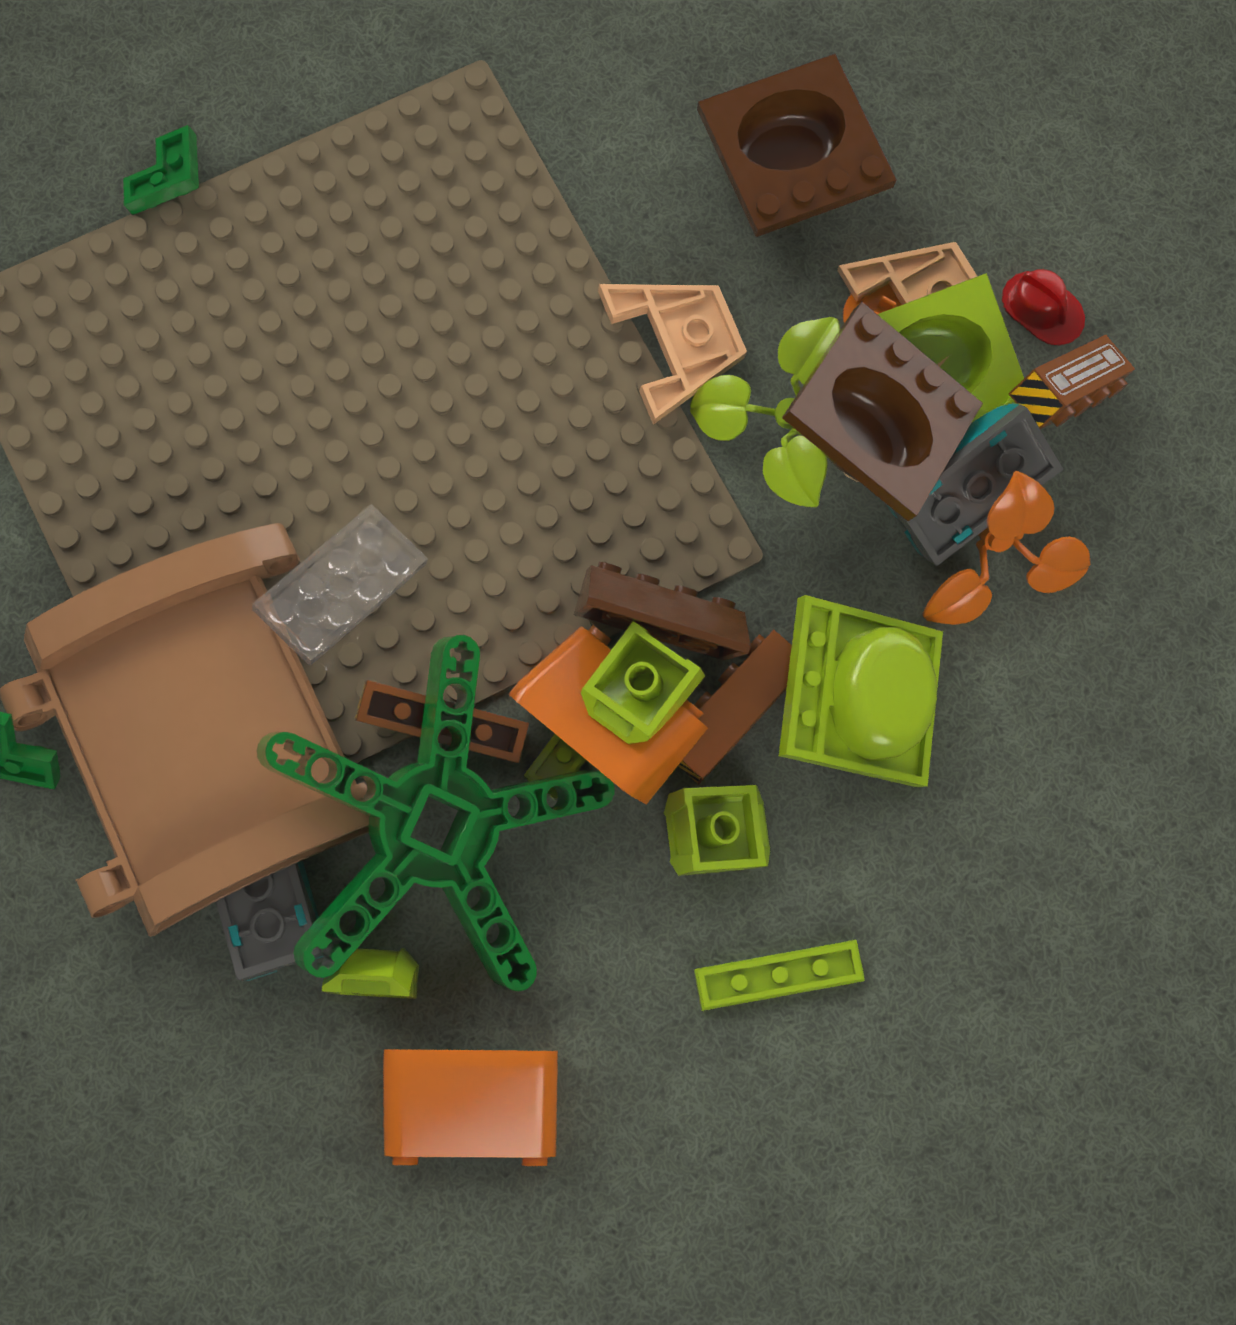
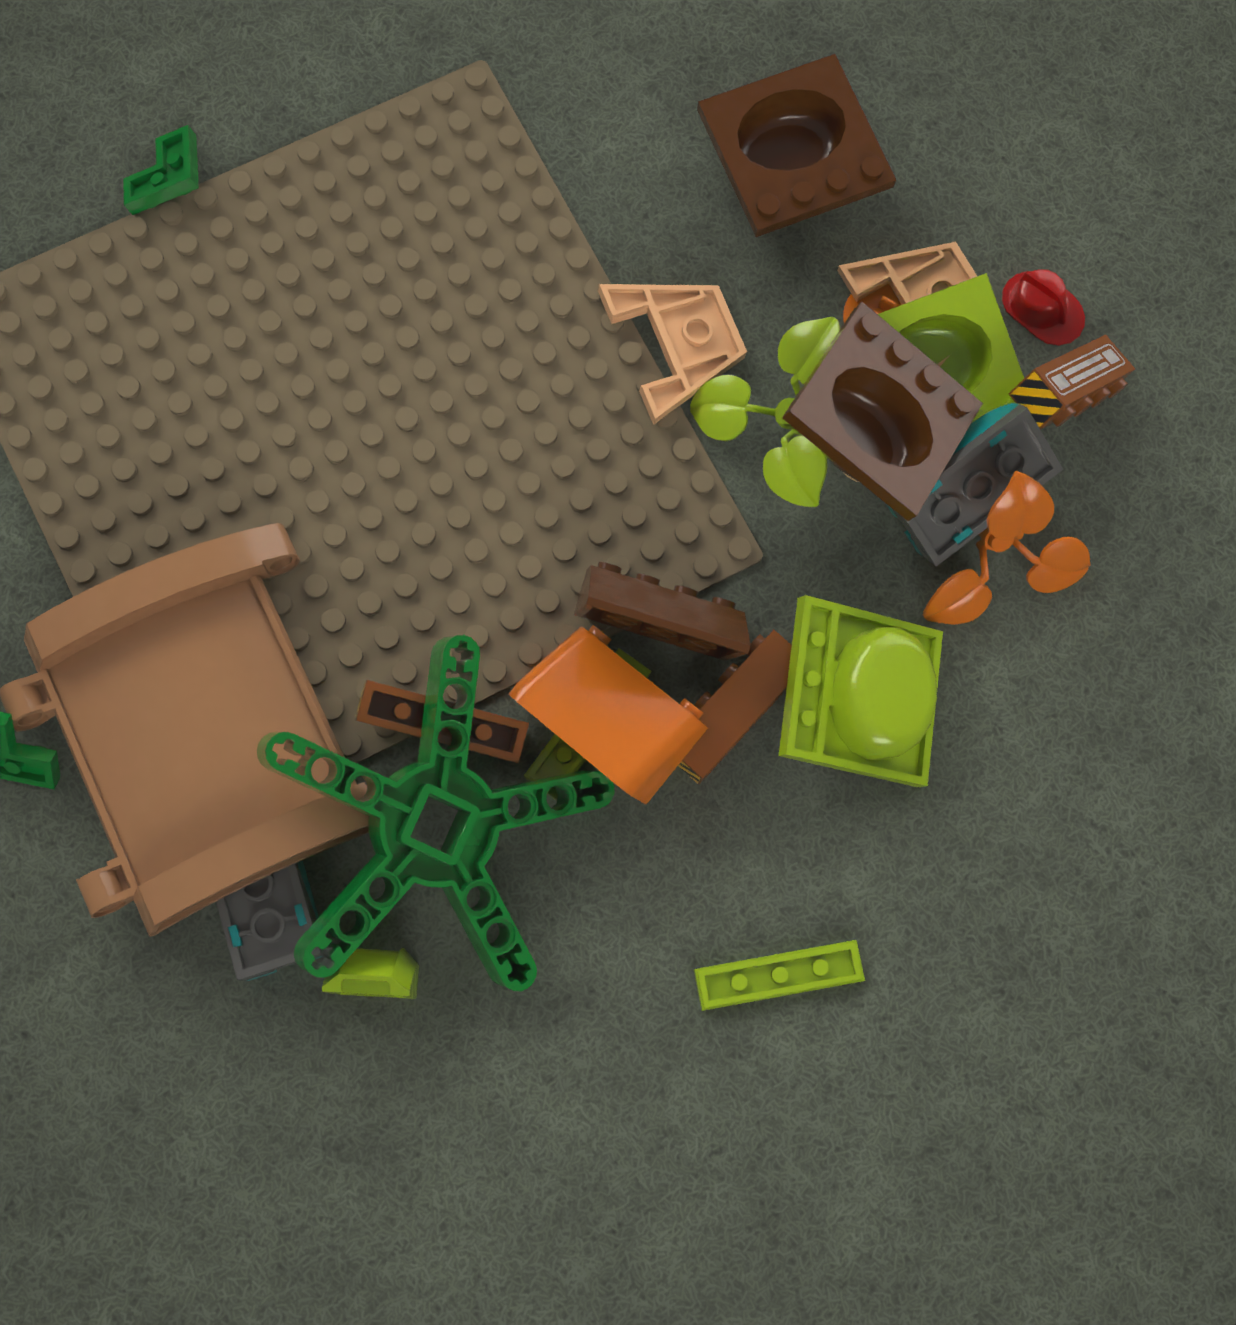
(339, 584): clear plate -> none
(470, 1104): orange windscreen -> none
(639, 686): lime slope -> none
(717, 829): lime slope -> none

